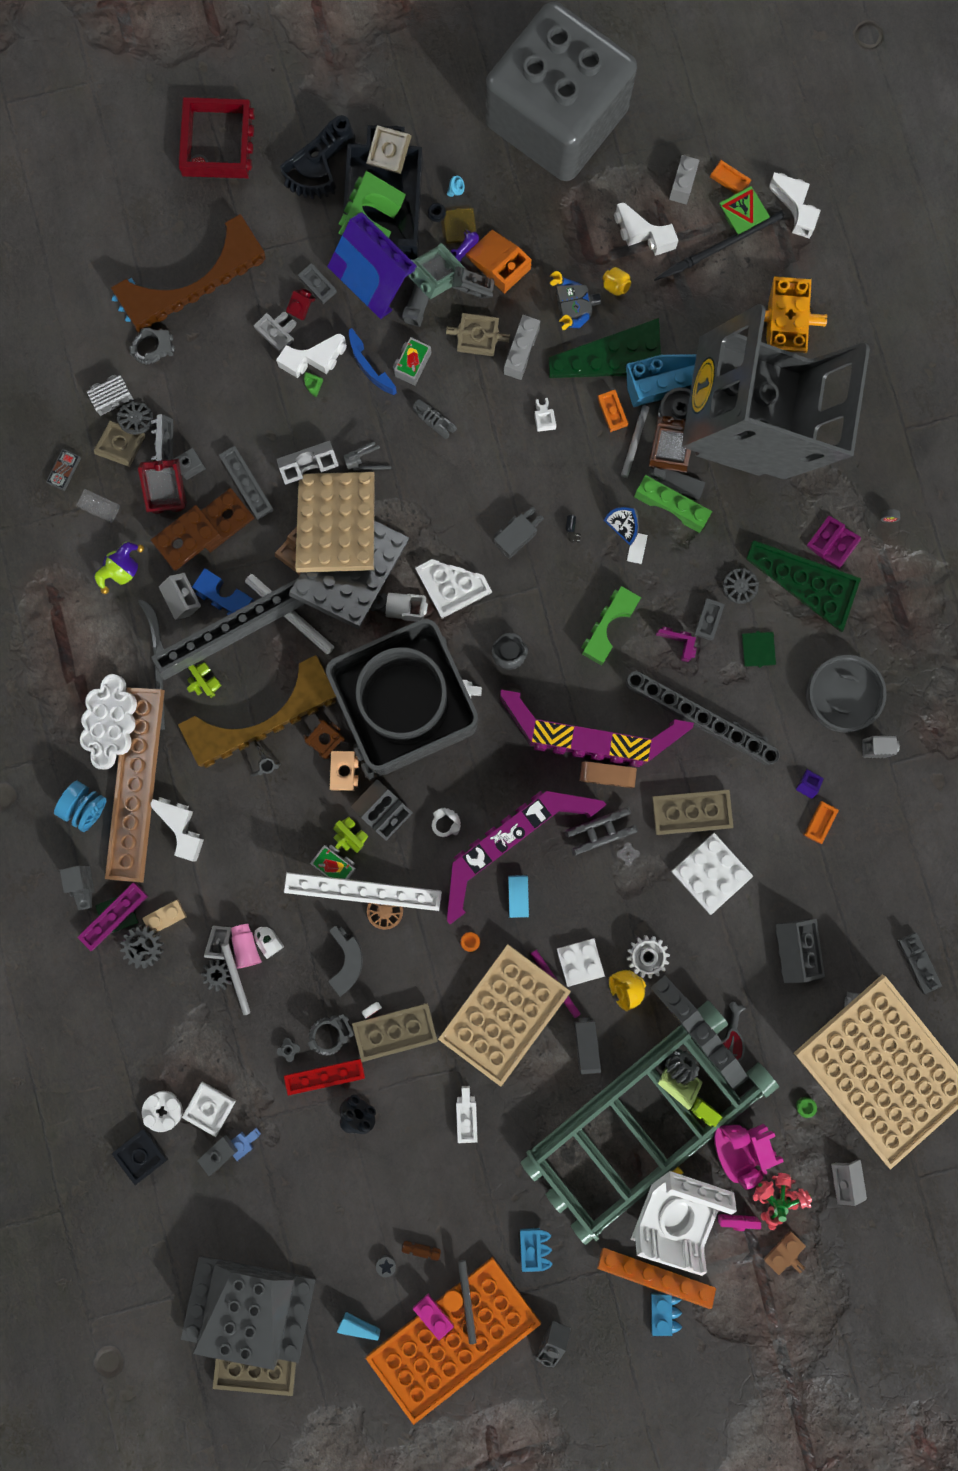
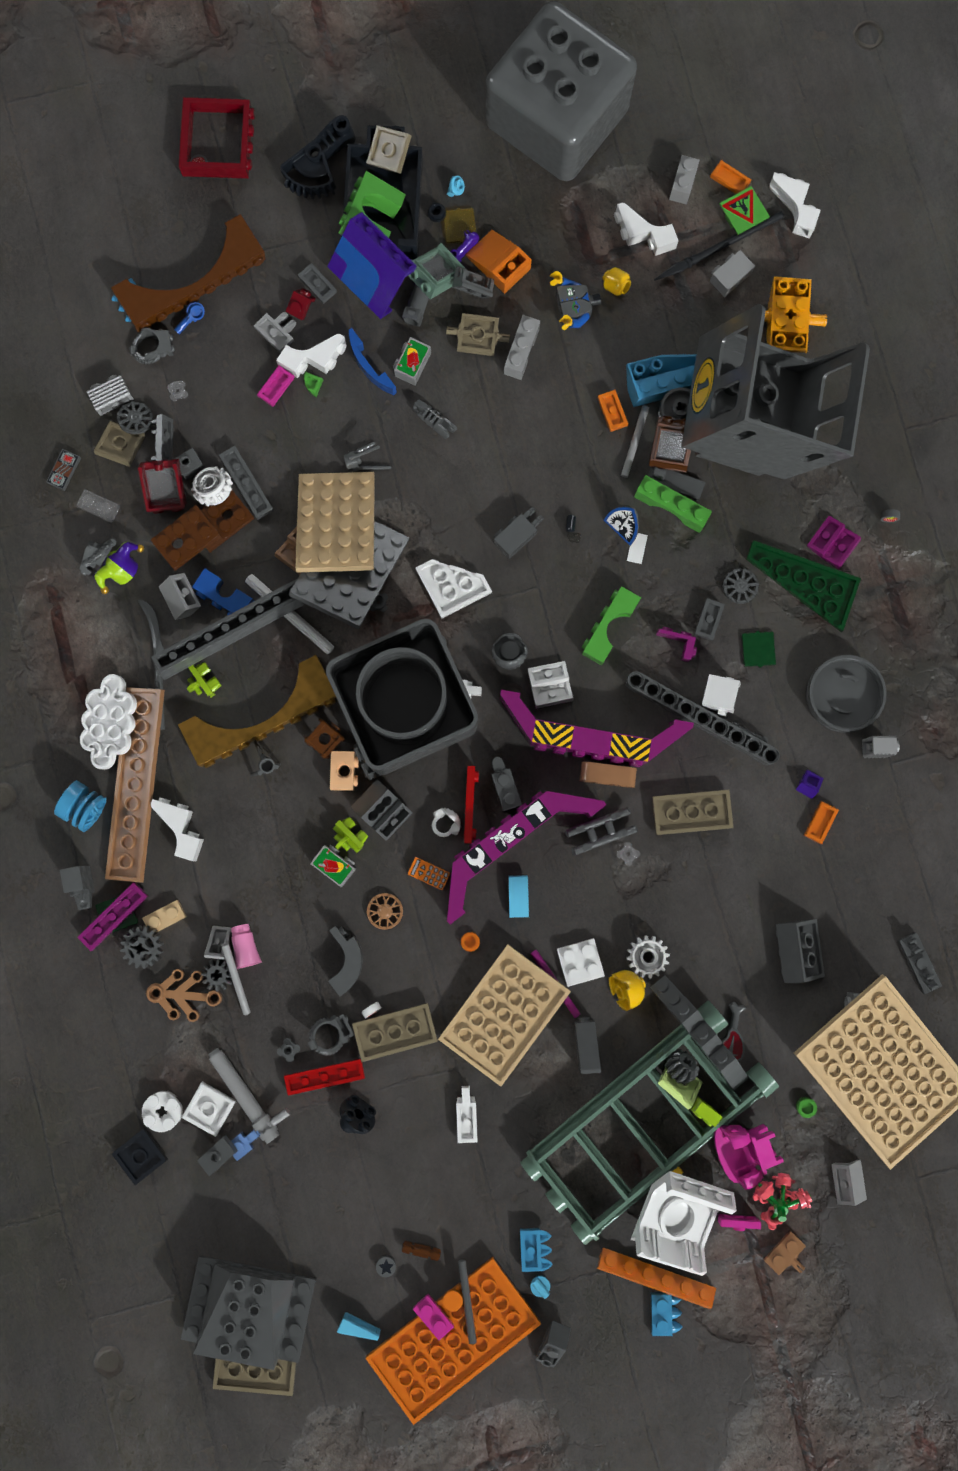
(95, 555): none -> dark grey piece
(172, 387): none -> clear plate
(180, 995): none -> medium nougat plant
(194, 312): none -> blue plate
(211, 486): none -> white gear
(262, 1122): none -> light grey cylinder
(267, 941): white rock -> none
(275, 386): none -> dark pink plate
(317, 456): light grey arch -> none
(362, 891): white plate -> none
(400, 605): white piece -> none
(428, 873): none -> tile
(469, 832): none -> red plate
(505, 785): none -> dark grey hinge
(540, 1286): none -> medium azure plate
(543, 417): white plate -> none
(550, 684): none -> white slope
(609, 354): dark green wing -> none
(712, 873): white plate -> none
(720, 694): none -> white plate
(732, 273): none -> light grey brick

